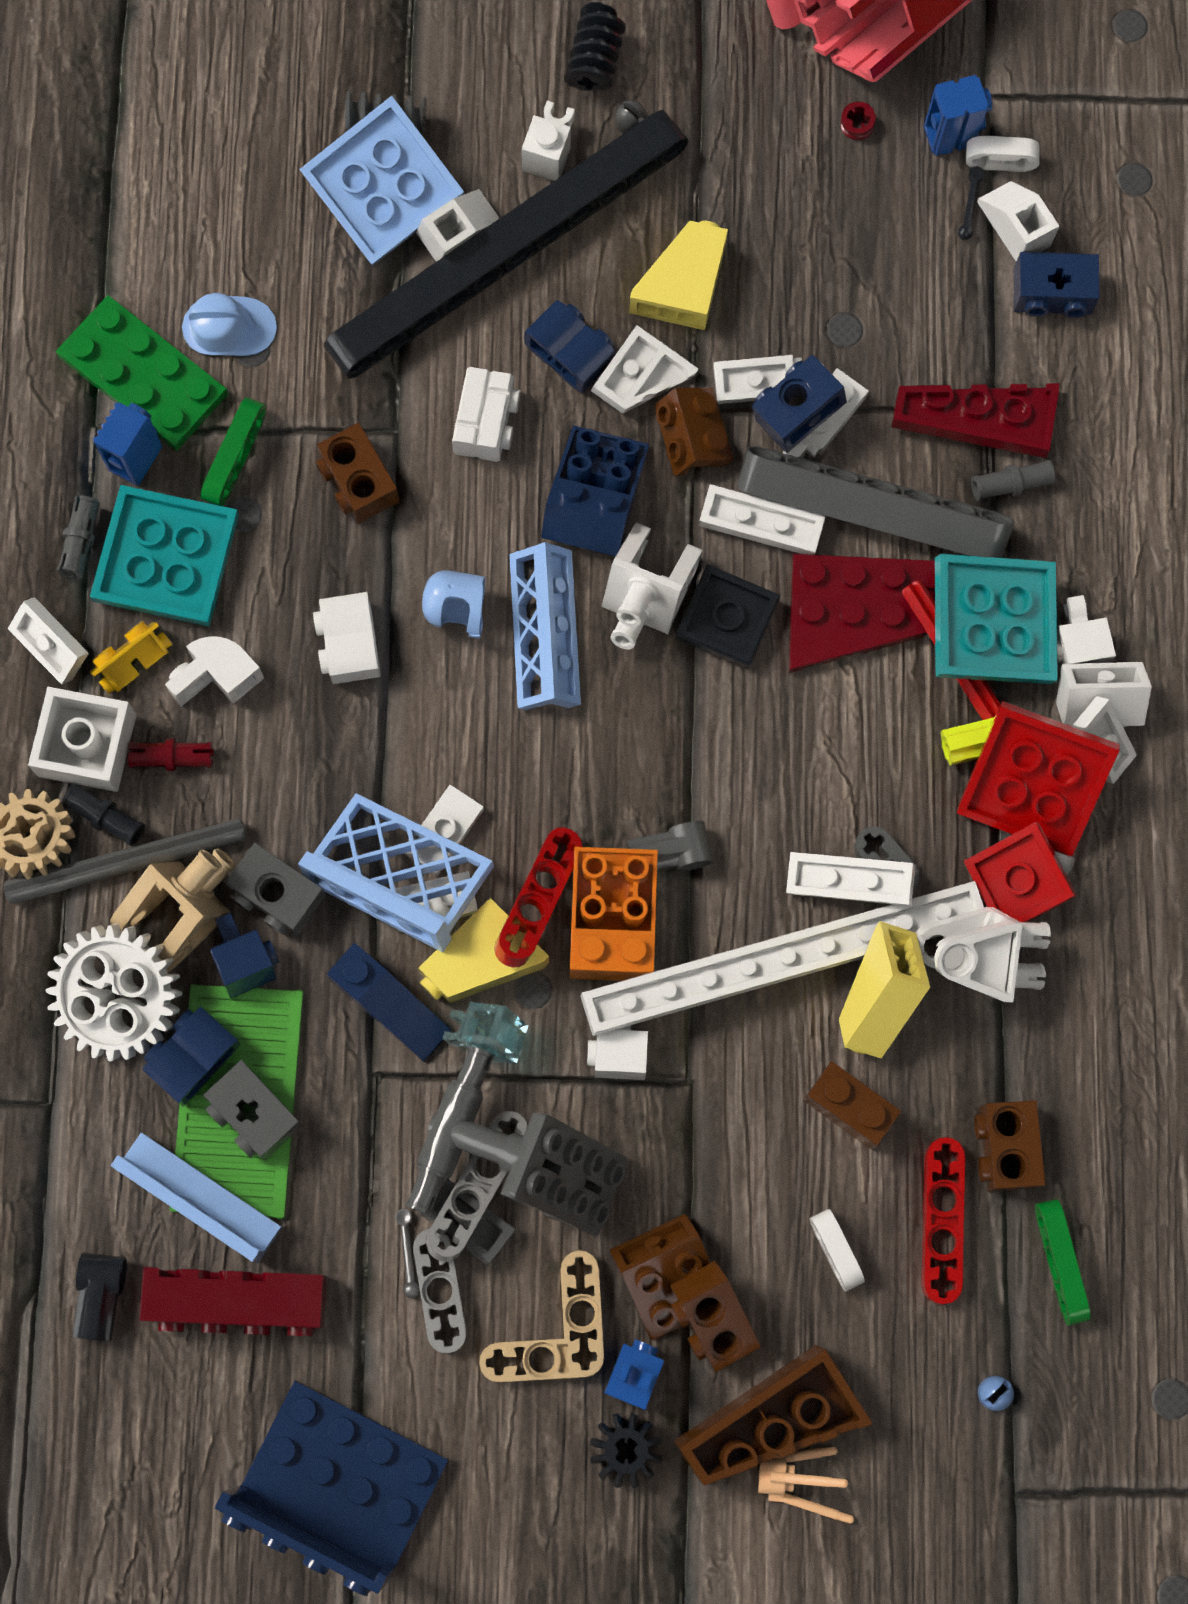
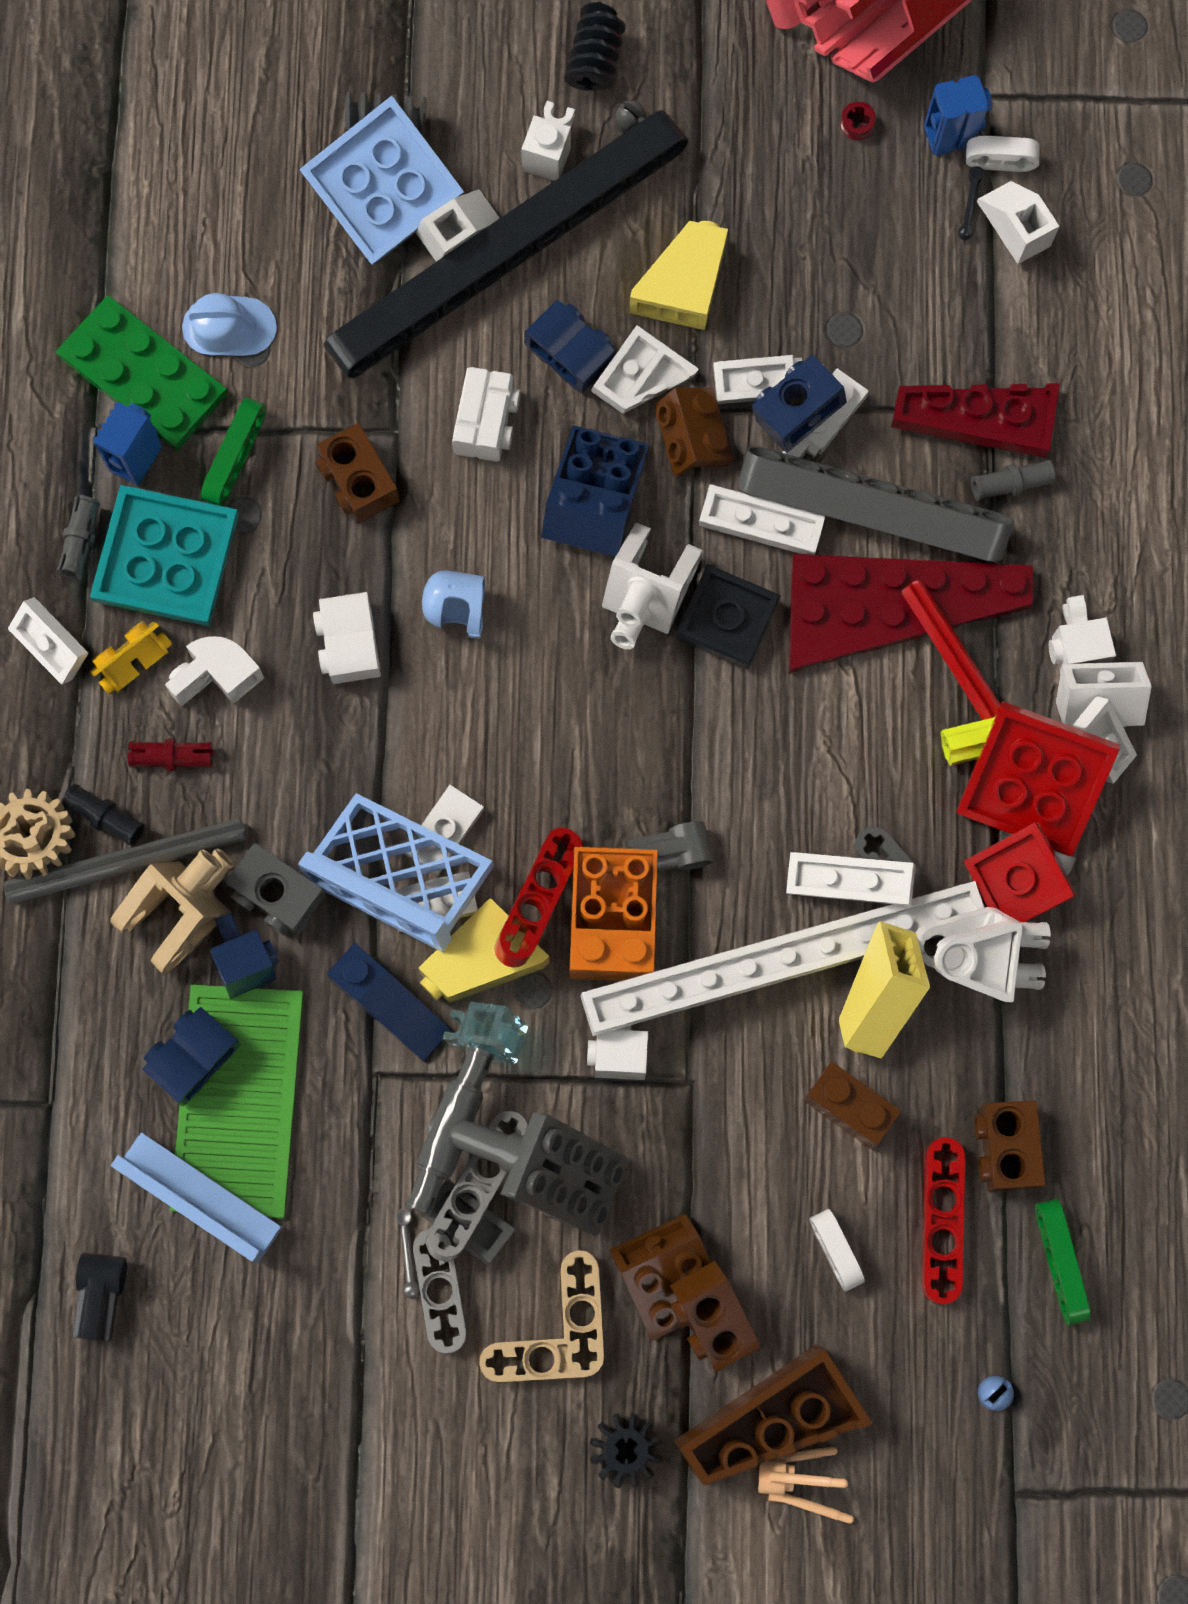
(82, 739): white brick -> none
(106, 1027): white gear -> none
(233, 1299): dark red wedge -> none
(243, 1087): dark grey brick -> none
(334, 1489): dark blue bracket -> none
(552, 624): light blue fence -> none
(635, 1374): blue brick -> none
(995, 619): teal plate -> none
(1056, 283): dark blue brick -> none

